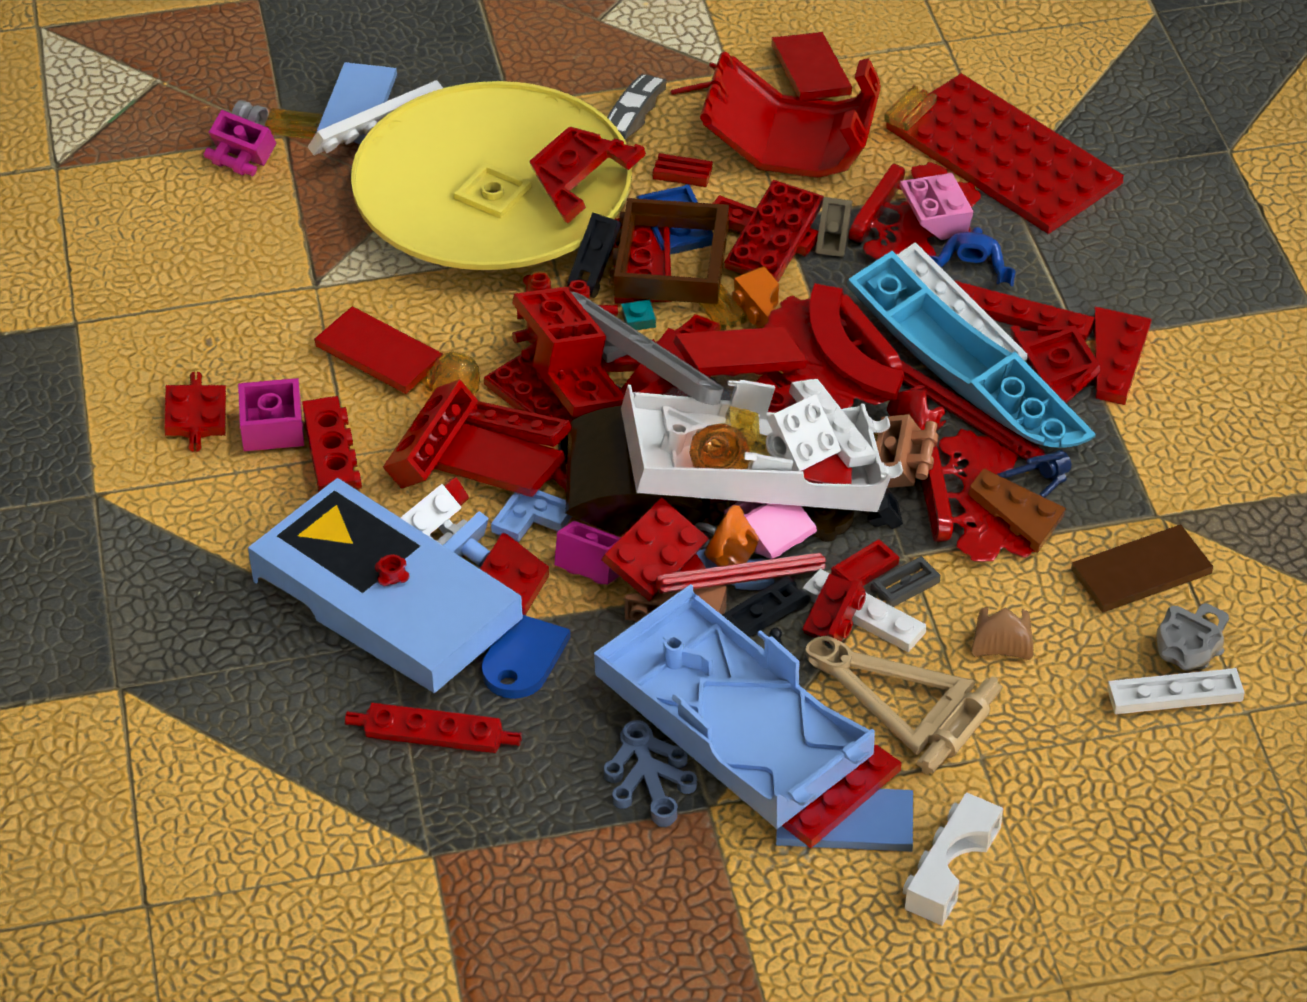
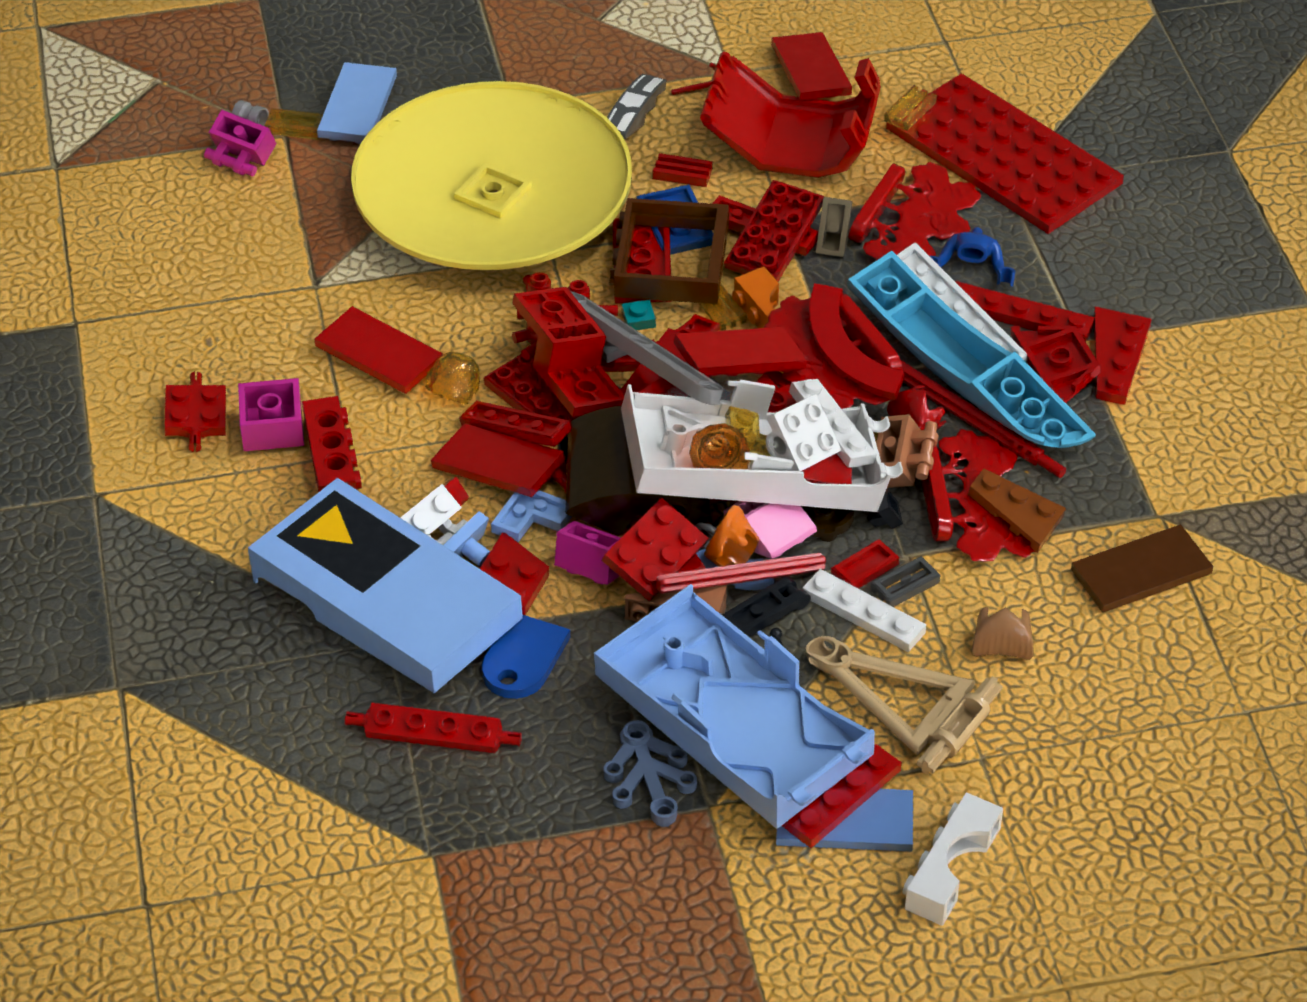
(359, 124): white plate -> none
(391, 570): red plate -> none
(430, 434): red brick -> none
(572, 159): red wing -> none
(595, 251): black plate -> none
(835, 608): red bracket -> none
(939, 204): bright pink slope -> none
(1050, 466): dark blue plant -> none
(1175, 691): white plate -> none
(1189, 638): light grey piece -> none

